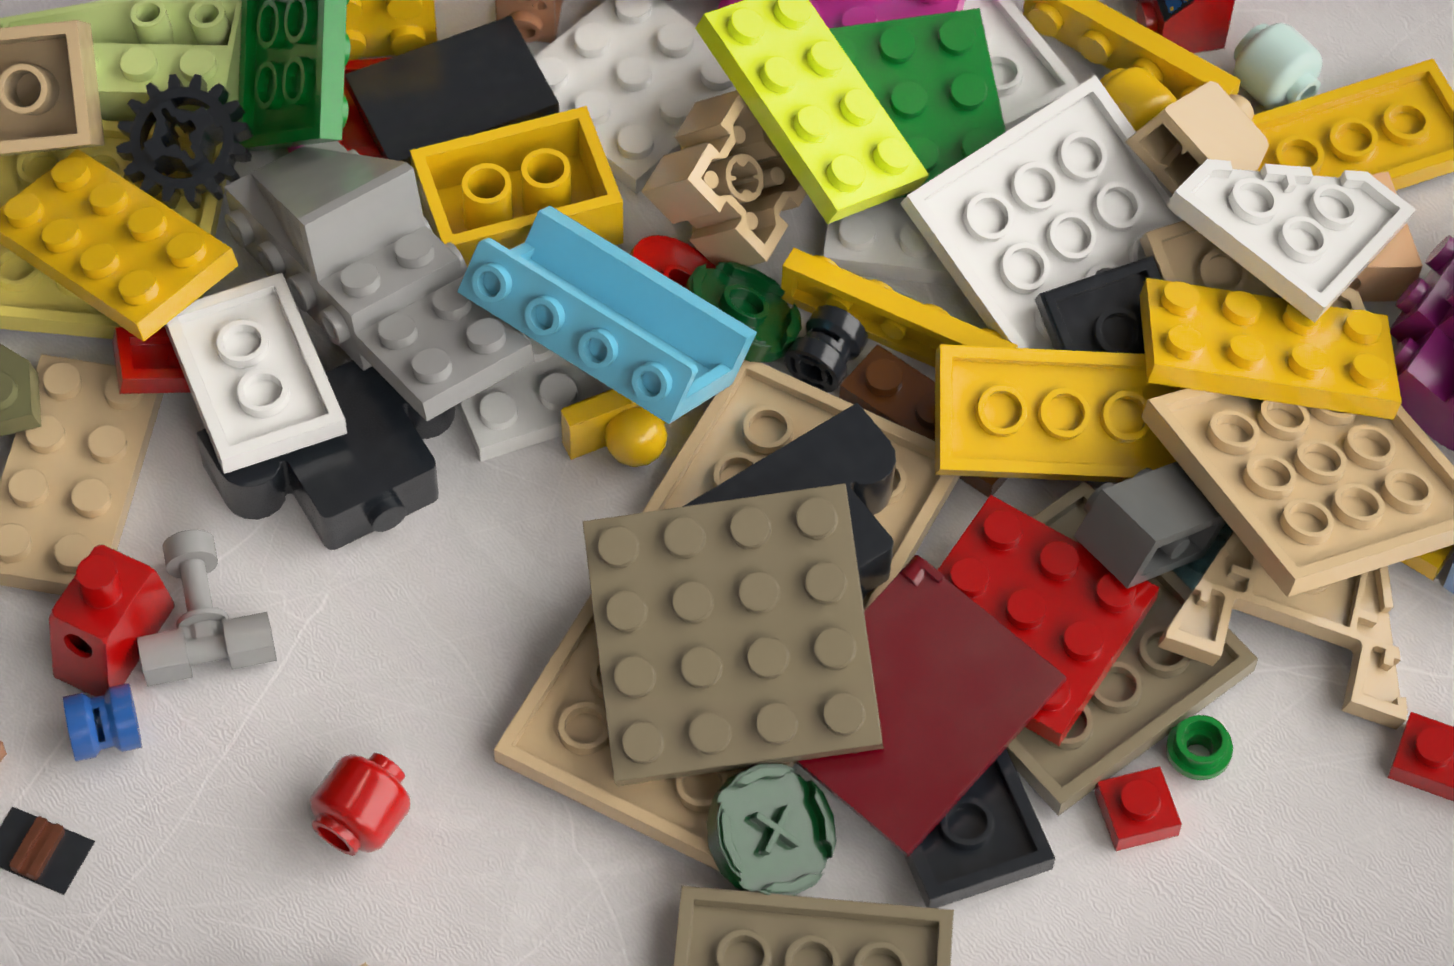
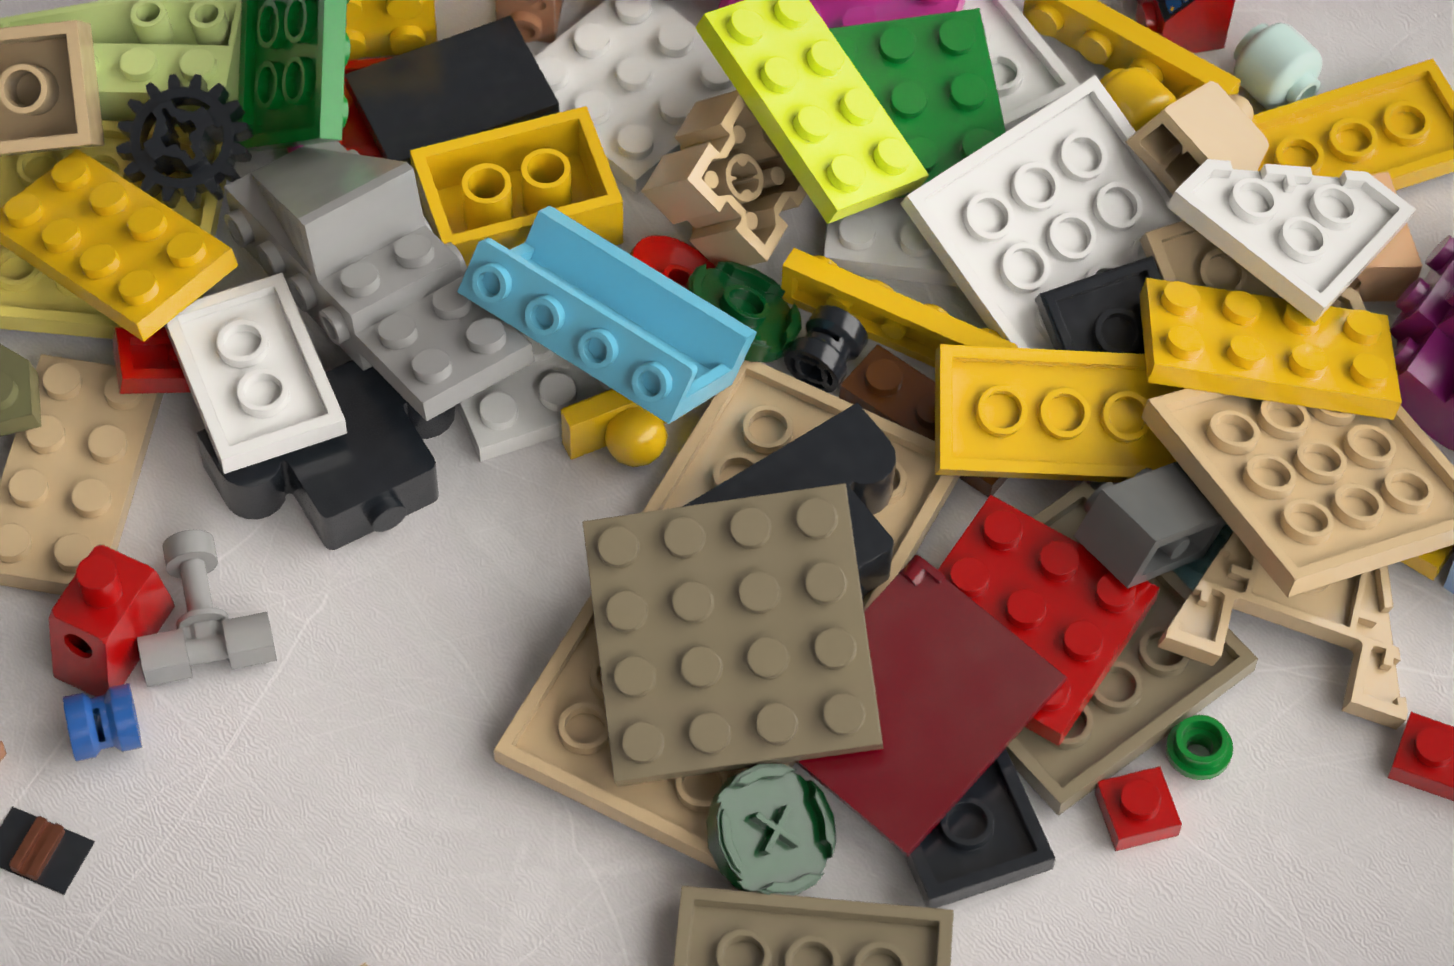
(360, 803): red head -> none

